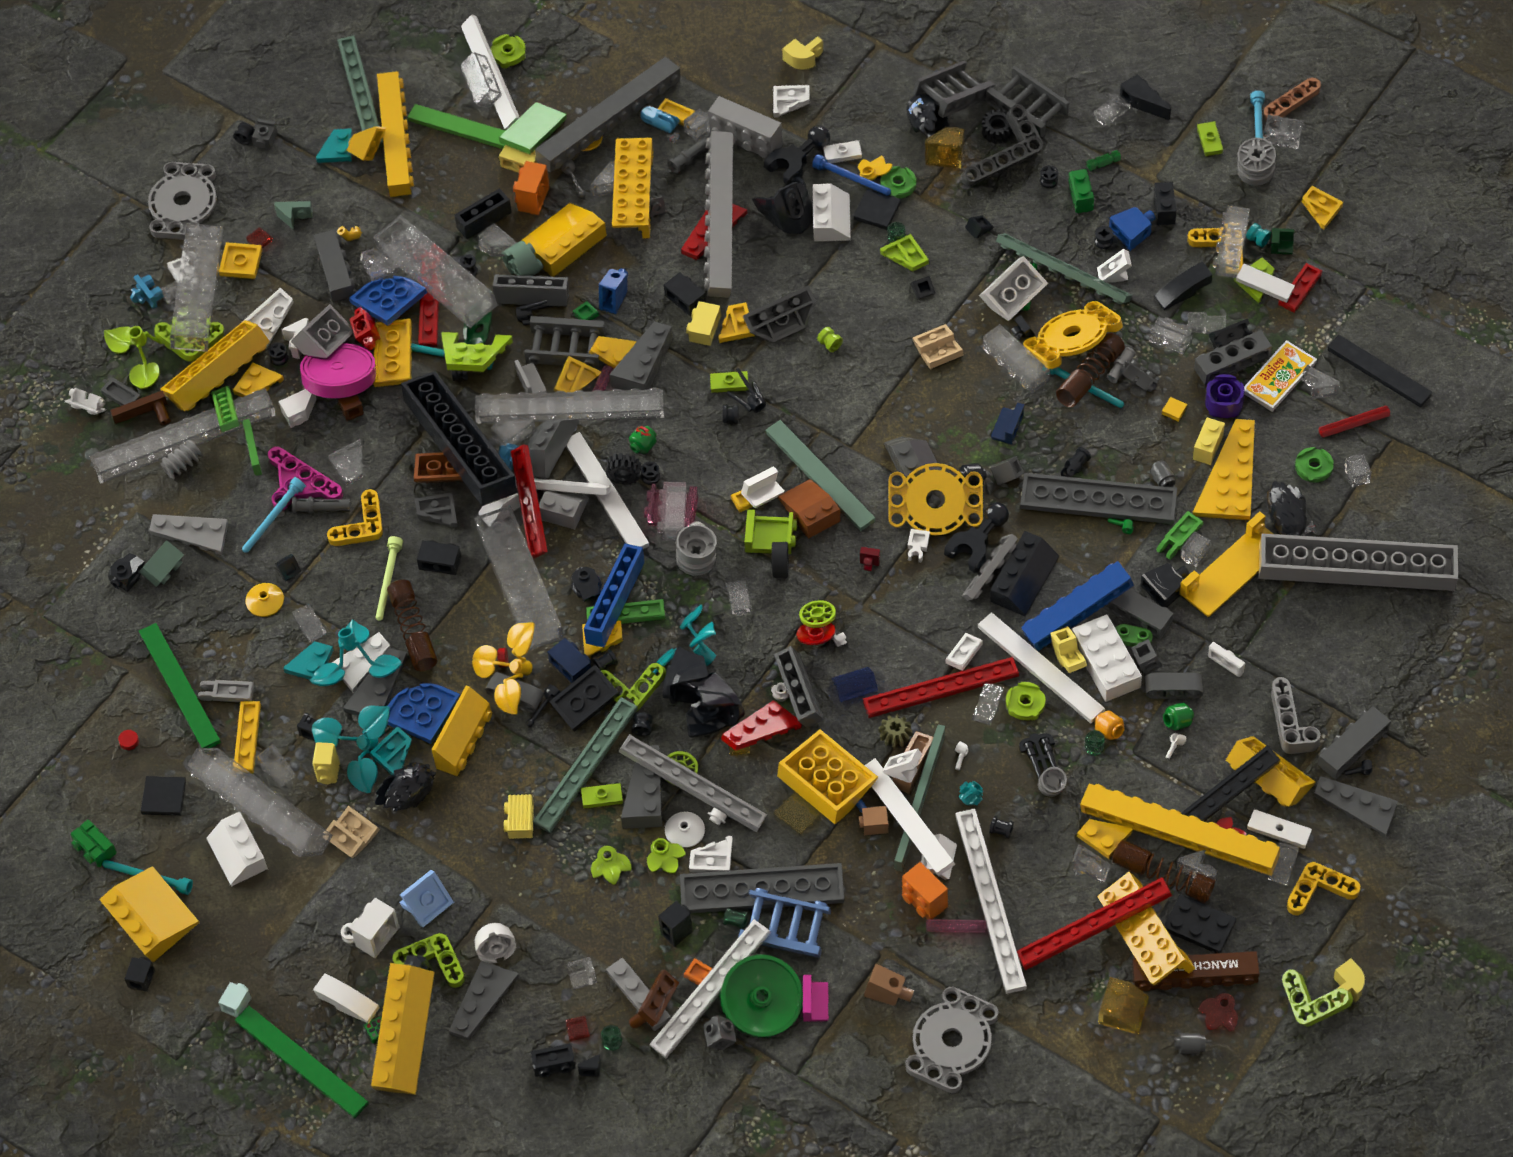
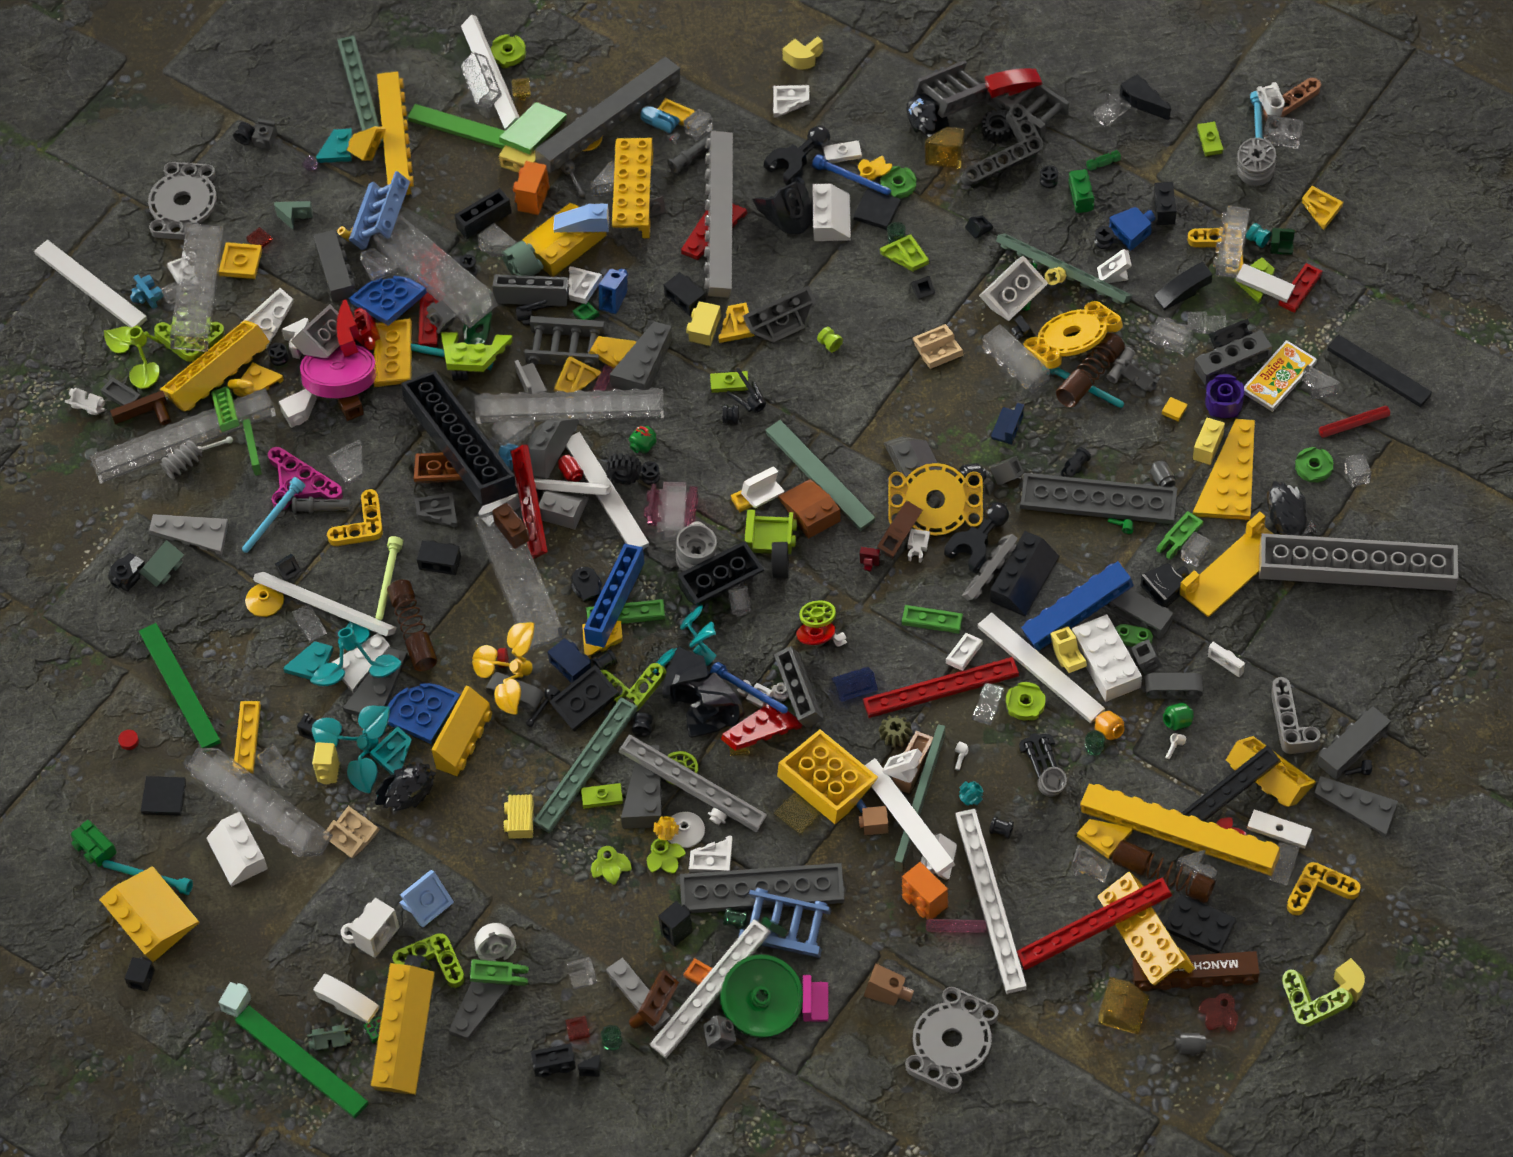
(90, 284): none -> white tile
(226, 690): light grey hinge -> none
(228, 440): none -> white hinge
(240, 383): none -> yellow arm
(310, 163): none -> clear purple hinge
(321, 1038): none -> sand green hinge
(324, 604): none -> white tile
(347, 330): none -> red slope
(370, 210): none -> medium blue fence
(440, 315): none -> dark grey brick
(497, 972): none -> bright green hinge
(510, 525): none -> reddish brown brick
(521, 88): none -> clear yellow tile
(570, 468): none -> red brick
(582, 284): none -> white wing
(583, 219): none -> light blue slope
(666, 828): none -> yellow gear
(719, 573): none -> black slope
(721, 671): none -> blue piece
(749, 128): light grey brick -> none
(753, 700): none -> white plate
(774, 927): none -> dark green tile
(899, 529): none -> reddish brown slope
(932, 619): none -> bright green tile
(1012, 81): none -> red slope
(1060, 275): none -> light yellow bush
(1270, 97): none -> white piece

